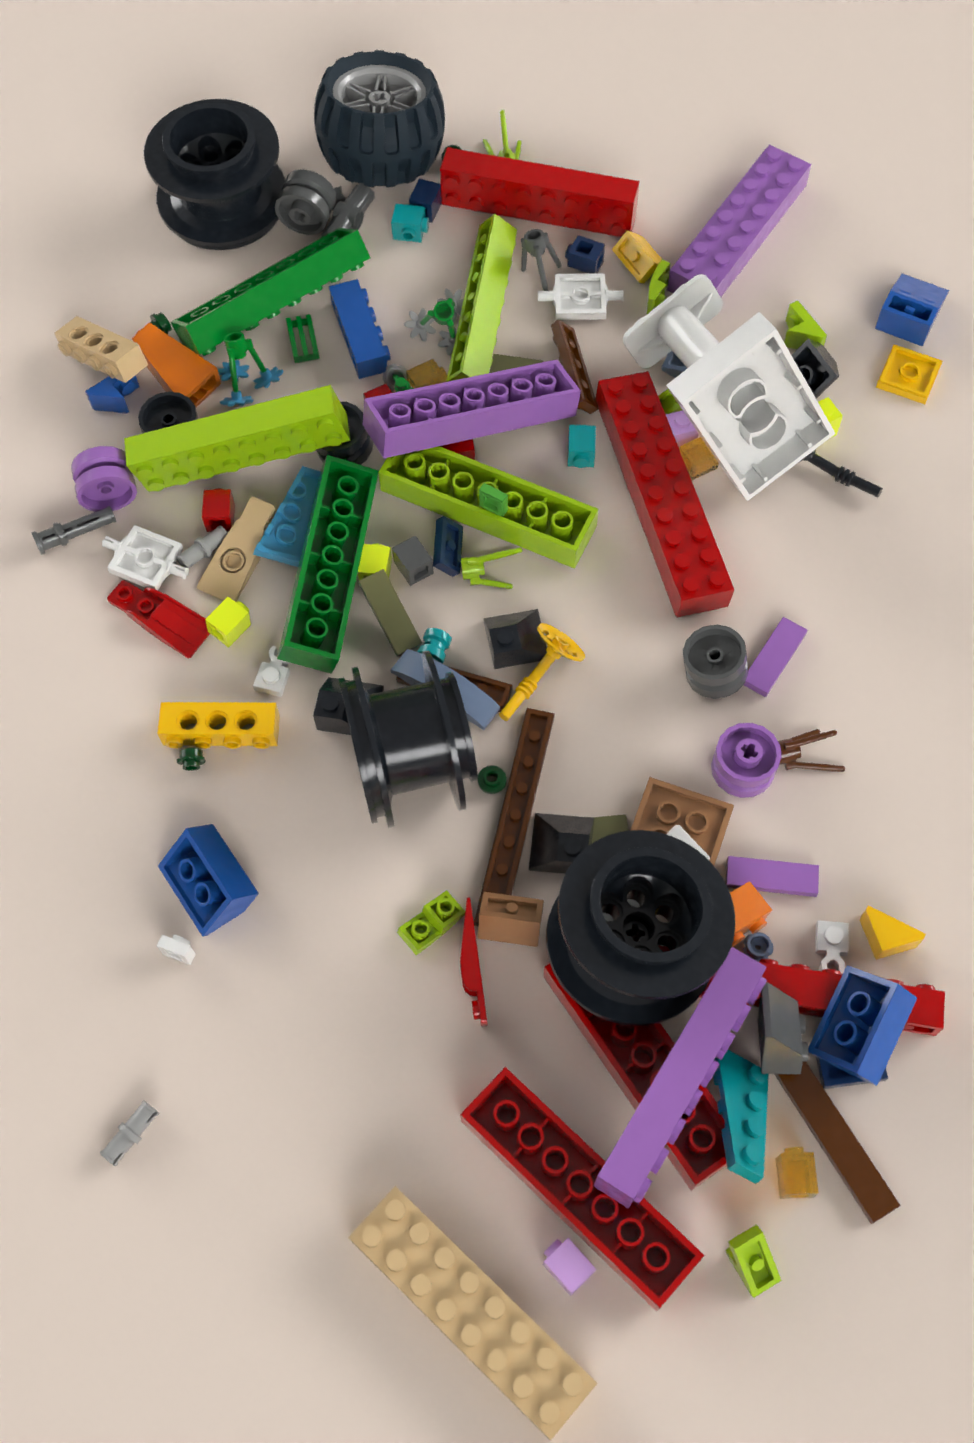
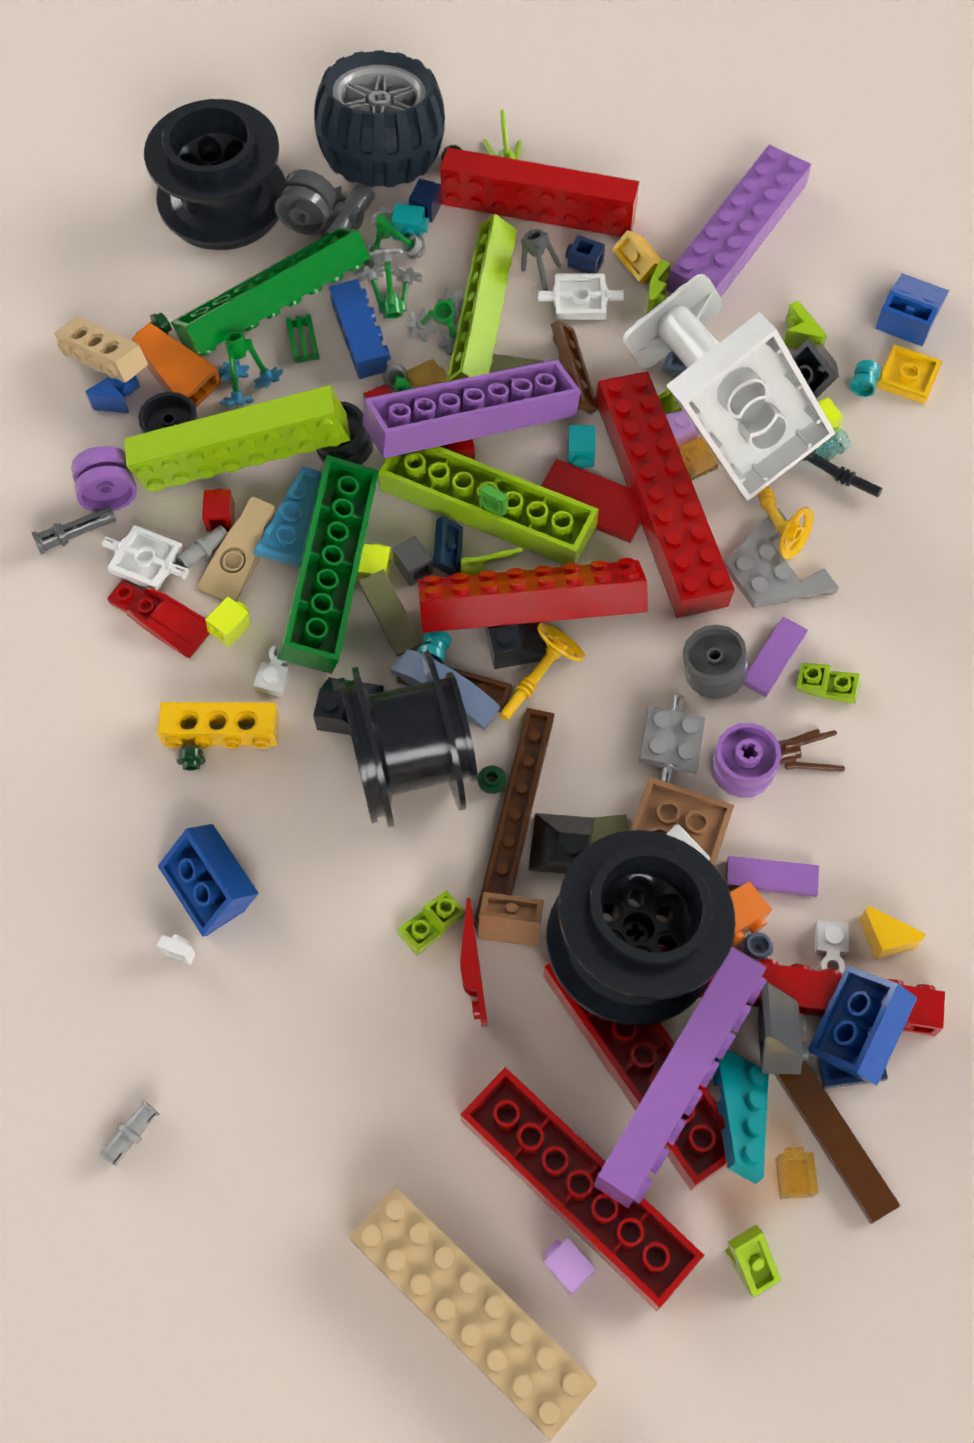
(391, 305): none -> plant
(413, 246): none -> plant
(532, 595): none -> red brick
(616, 505): none -> red tile
(672, 739): none -> light grey plate
(766, 576): none -> light grey wing
(791, 530): none -> yellow dish
(828, 684): none -> lime slope
(835, 445): none -> clear light blue wheel
(865, 374): none -> teal wheel

